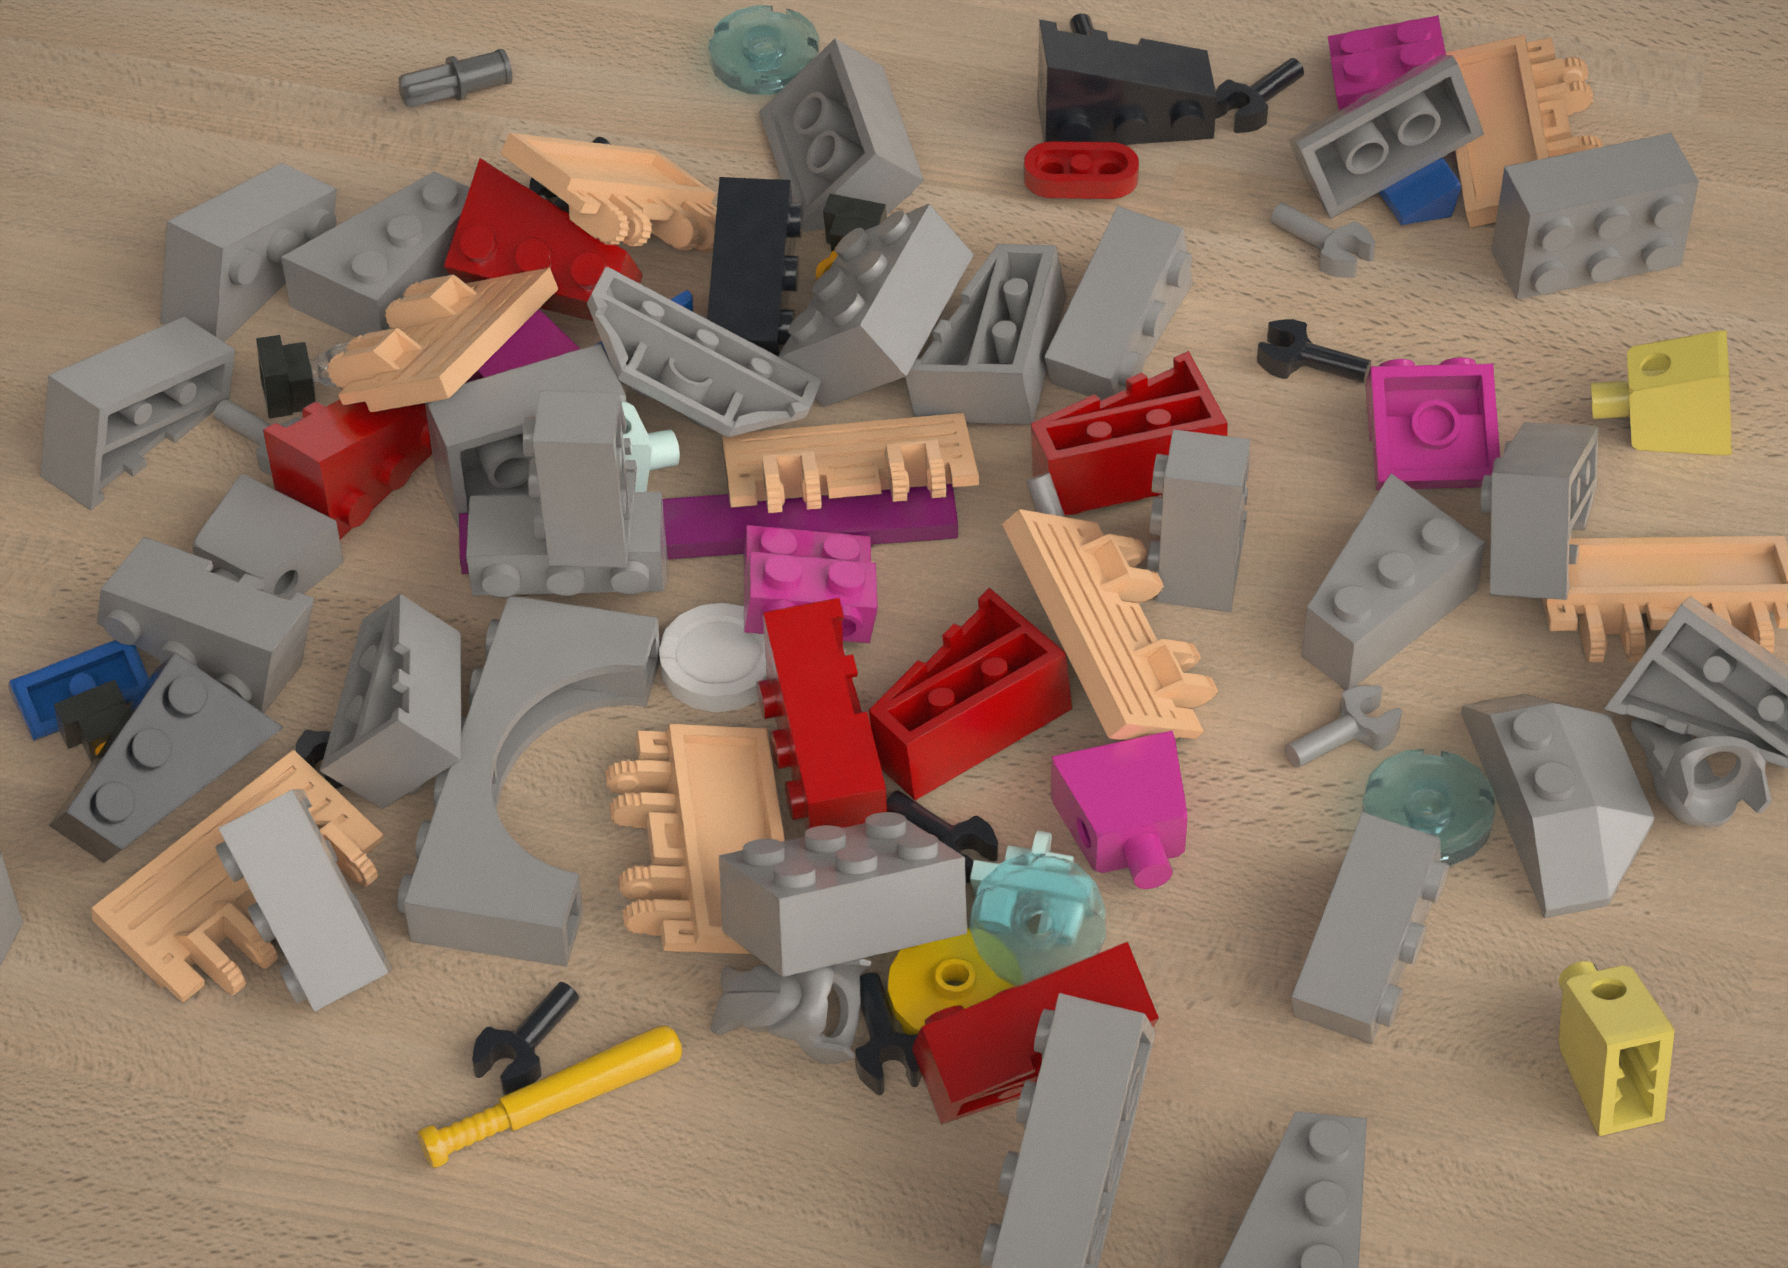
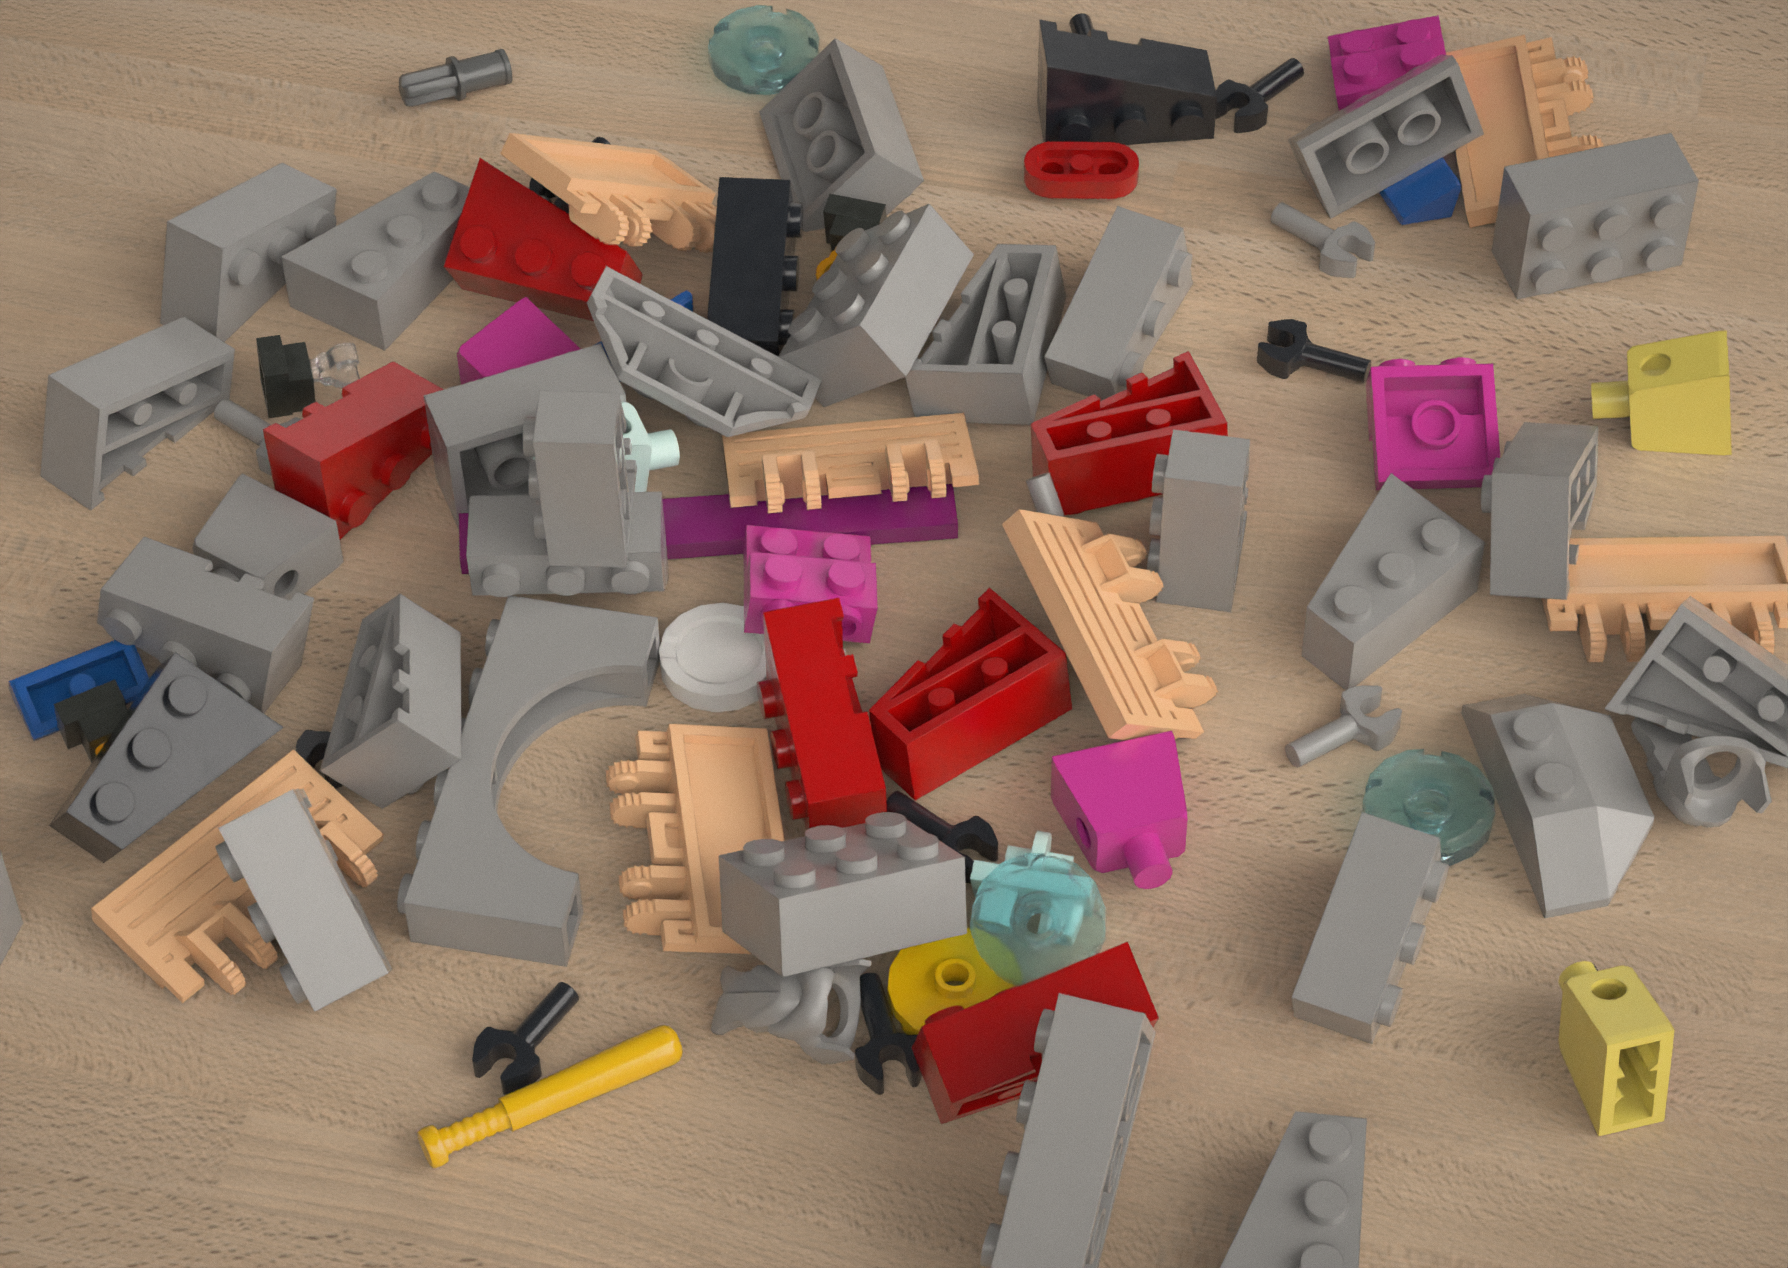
(436, 338): light nougat hinge -> none

